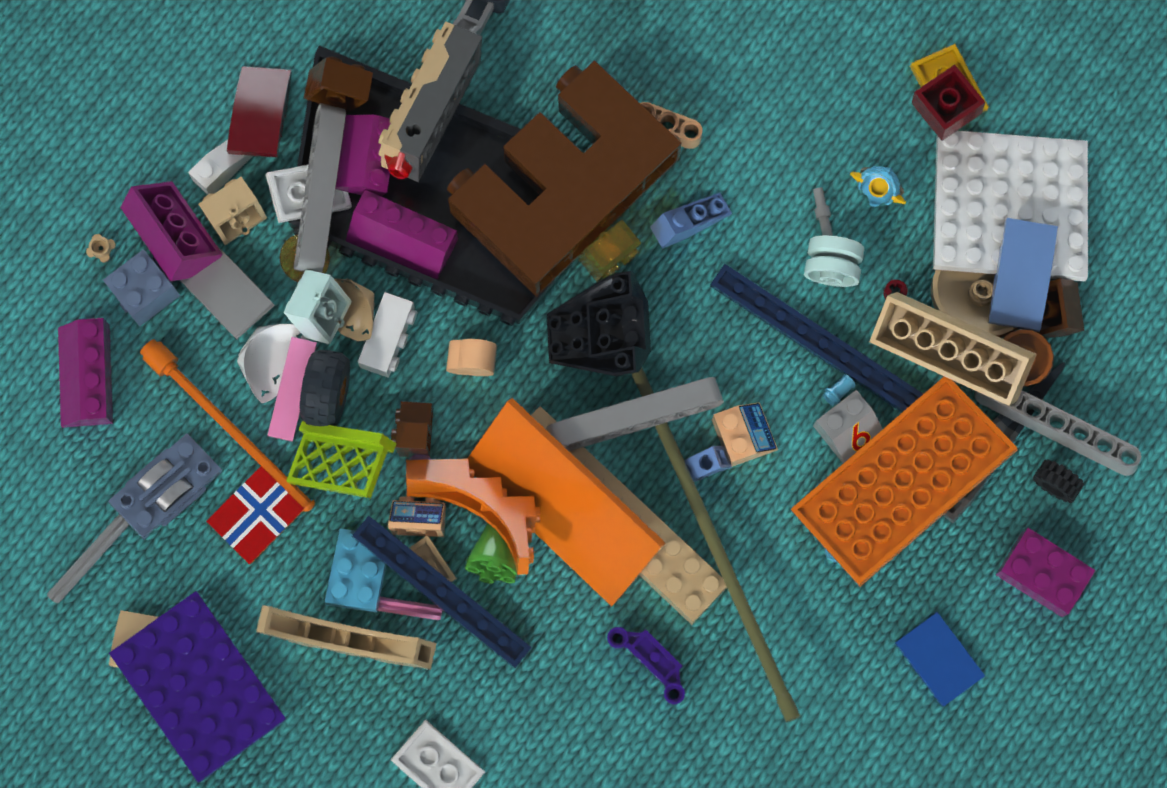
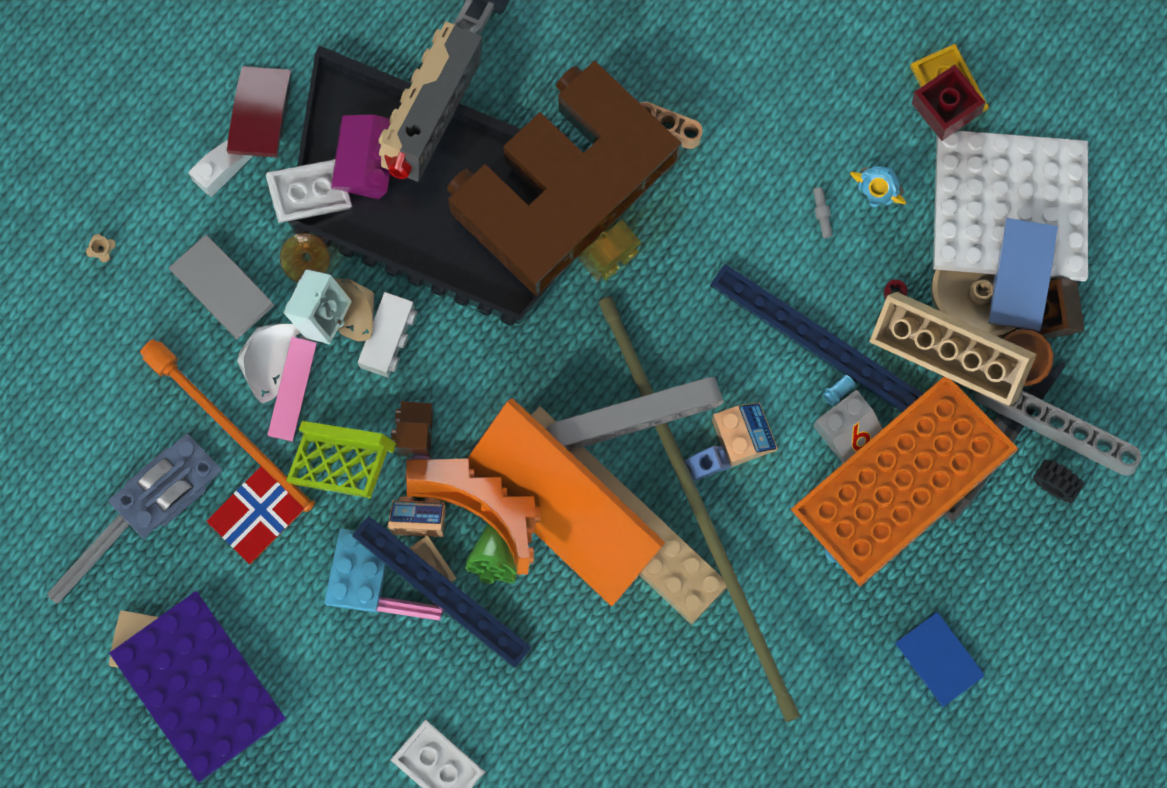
(85, 373): magenta slope -> none
(141, 287): sand blue brick -> none
(170, 229): magenta slope -> none
(232, 210): tan brick -> none
(319, 188): light grey beam -> none
(324, 388): black wheel -> none
(338, 84): reddish brown brick -> none
(346, 639): tan arch -> none
(401, 235): magenta slope -> none
(471, 357): light nougat piece -> none
(602, 328): black wedge -> none
(653, 657): dark purple plate -> none
(689, 219): medium blue slope -> none
(834, 261): light aqua wheel -> none
(1045, 572): magenta brick -> none

